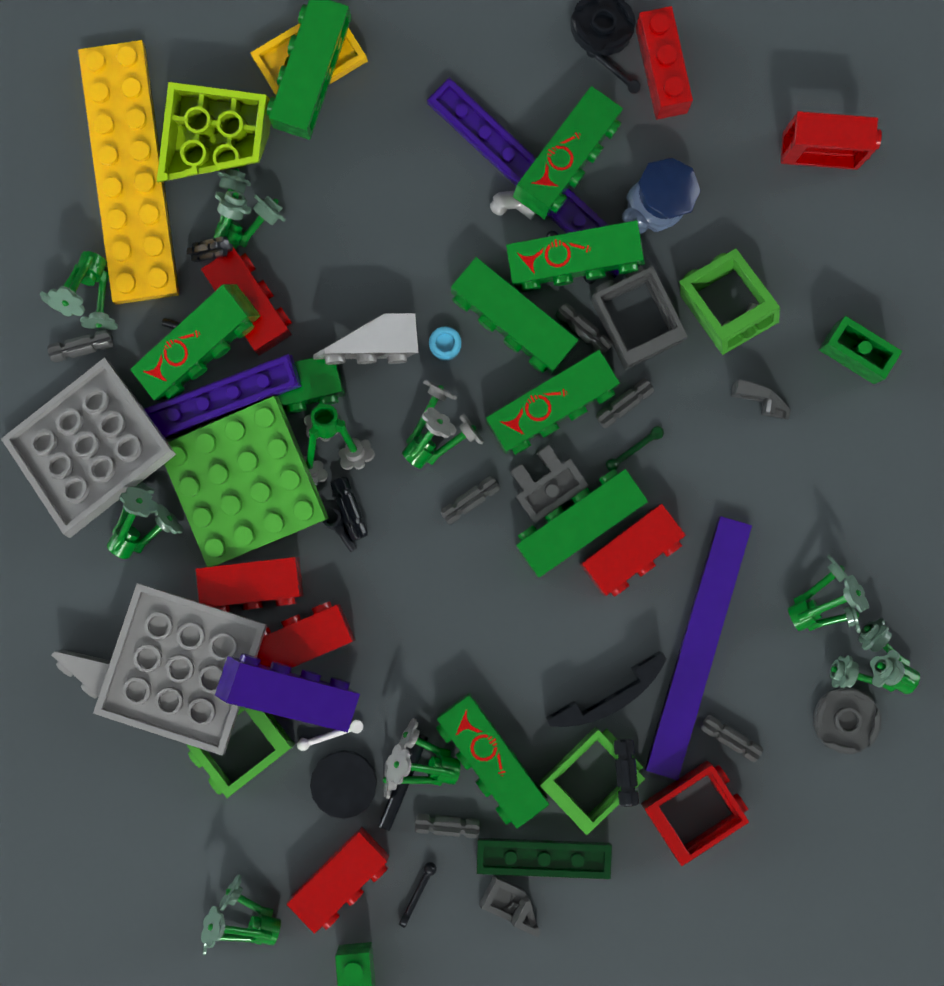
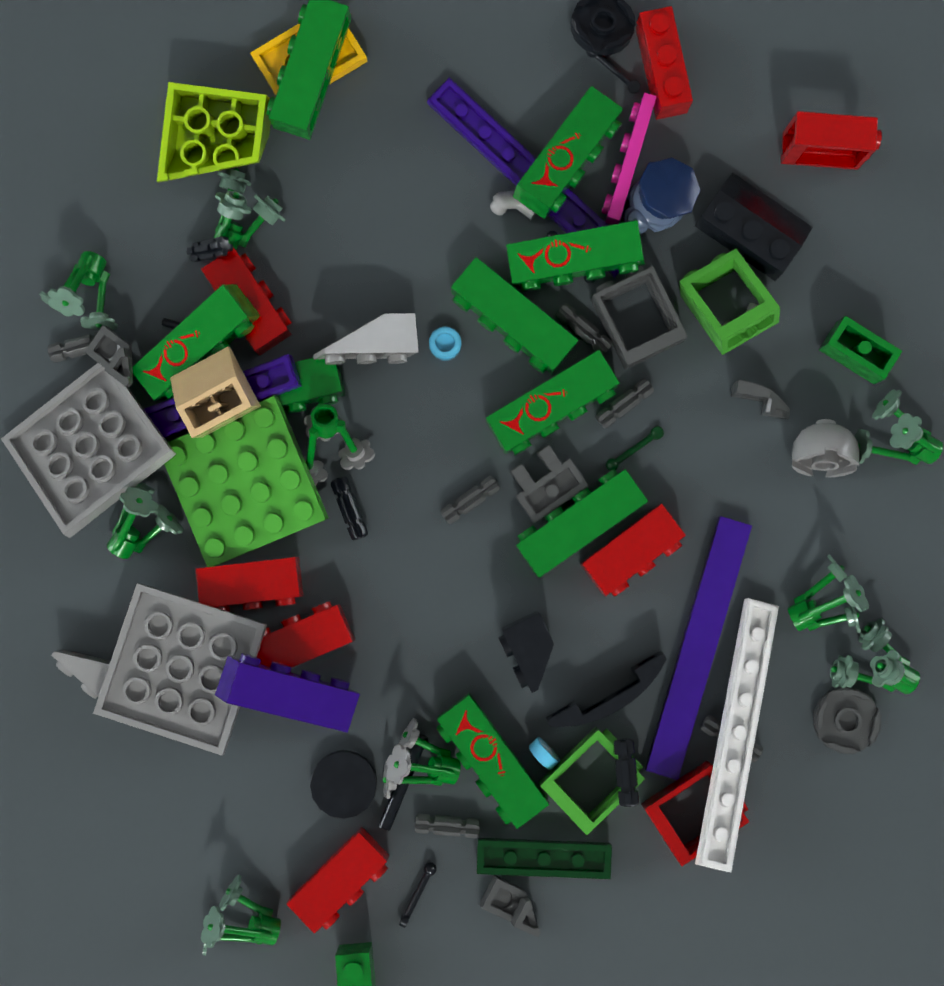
(113, 354): none -> dark grey slope
(126, 172): yellow plate -> none
(212, 393): none -> tan slope
(272, 731): bright green window -> none
(303, 743): white hinge -> none
(341, 531): black hand -> none
(421, 448): plant -> none
(531, 647): none -> black slope
(544, 753): none -> medium azure tile
(631, 147): none -> dark pink plate
(737, 736): none -> white tile
(755, 226): none -> black slope
(825, 448): none -> light grey cylinder
(906, 434): none -> plant

